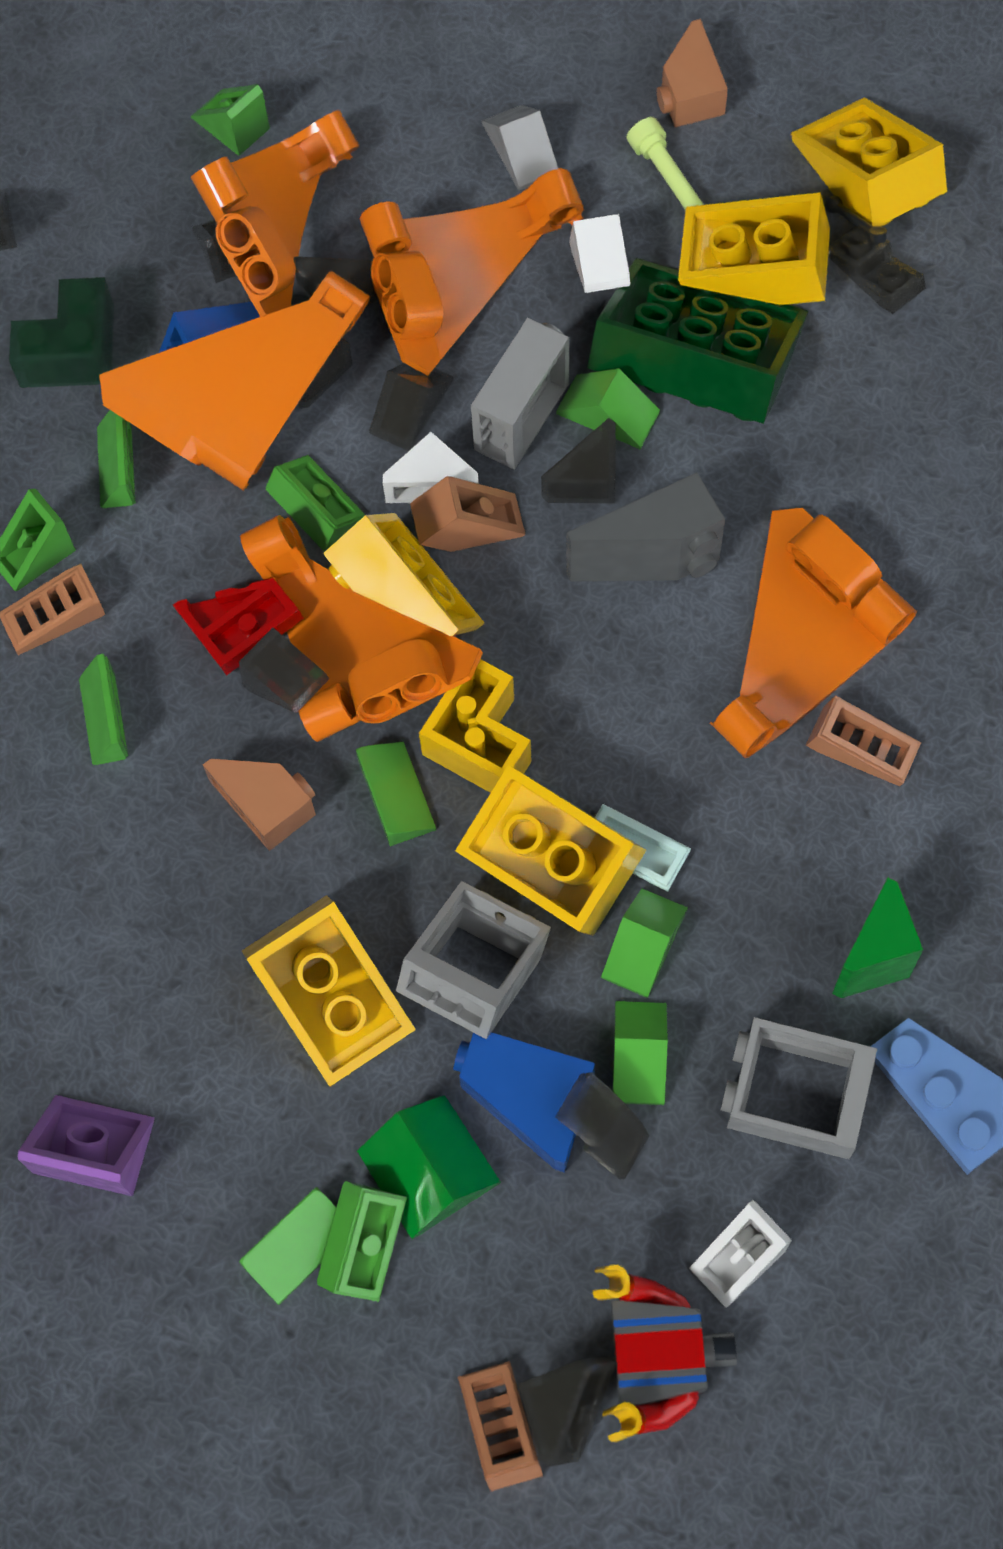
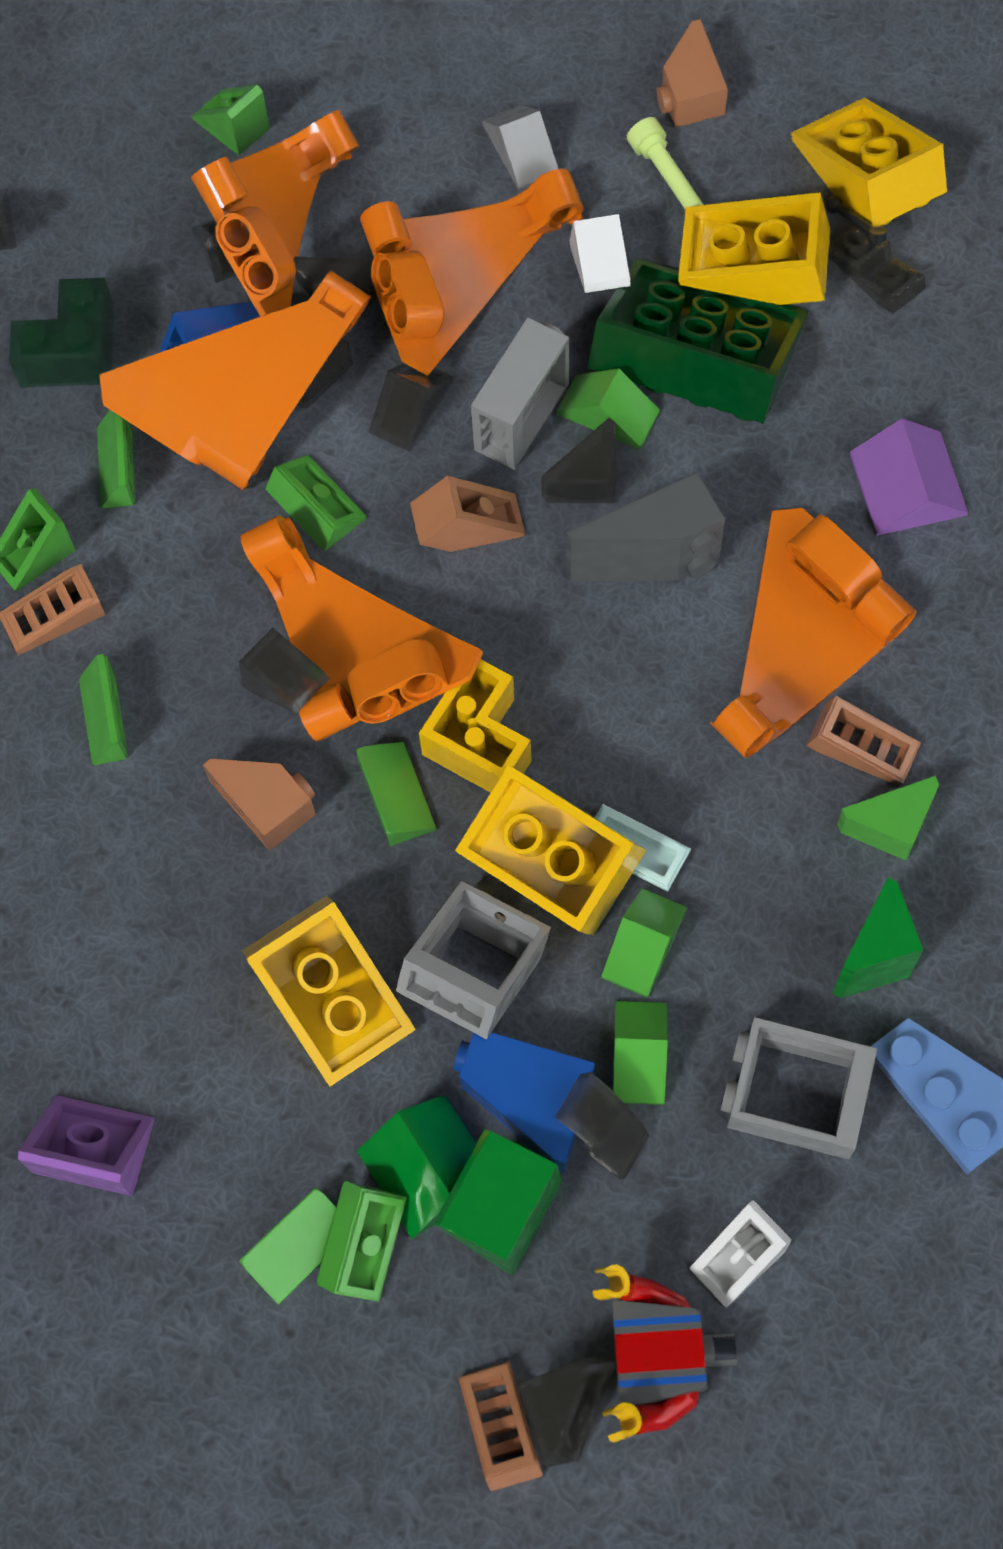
(239, 619): red wing -> none
(392, 568): yellow slope -> none
(423, 468): white slope -> none
(500, 1200): none -> green slope
(890, 819): none -> bright green slope
(907, 478): none -> medium lavender slope

